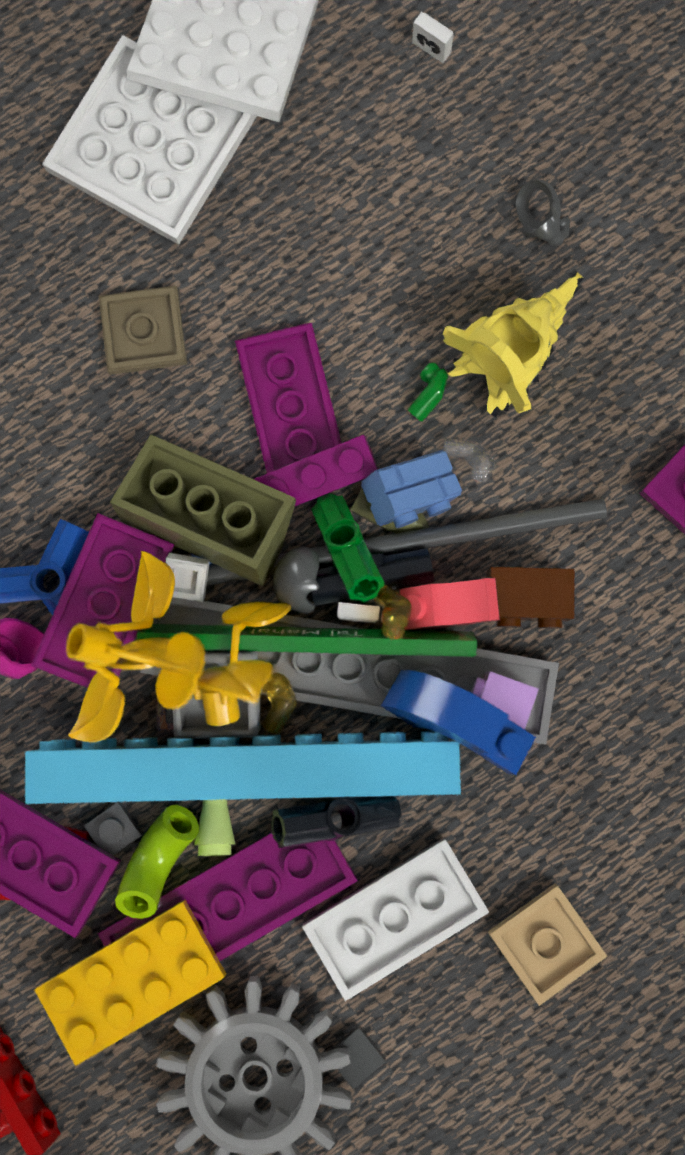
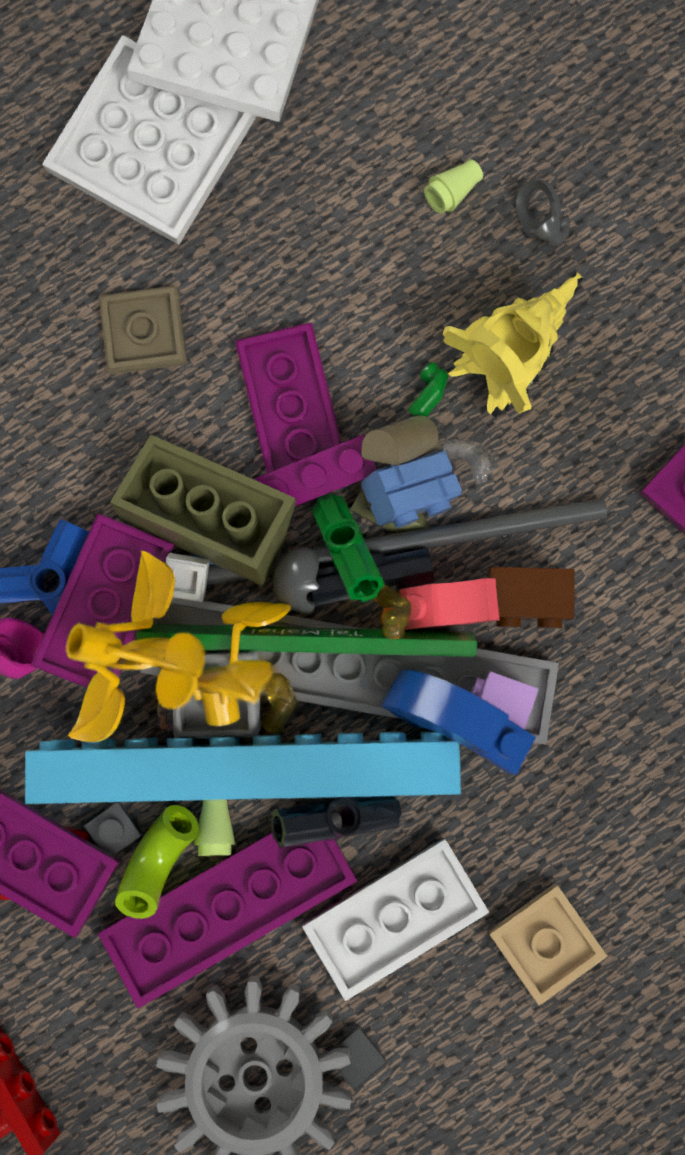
(130, 982): yellow plate -> none
(358, 612): white tile -> none
(401, 441): none -> dark tan brick
(432, 37): white tile -> none
(450, 187): none -> yellowish green cone

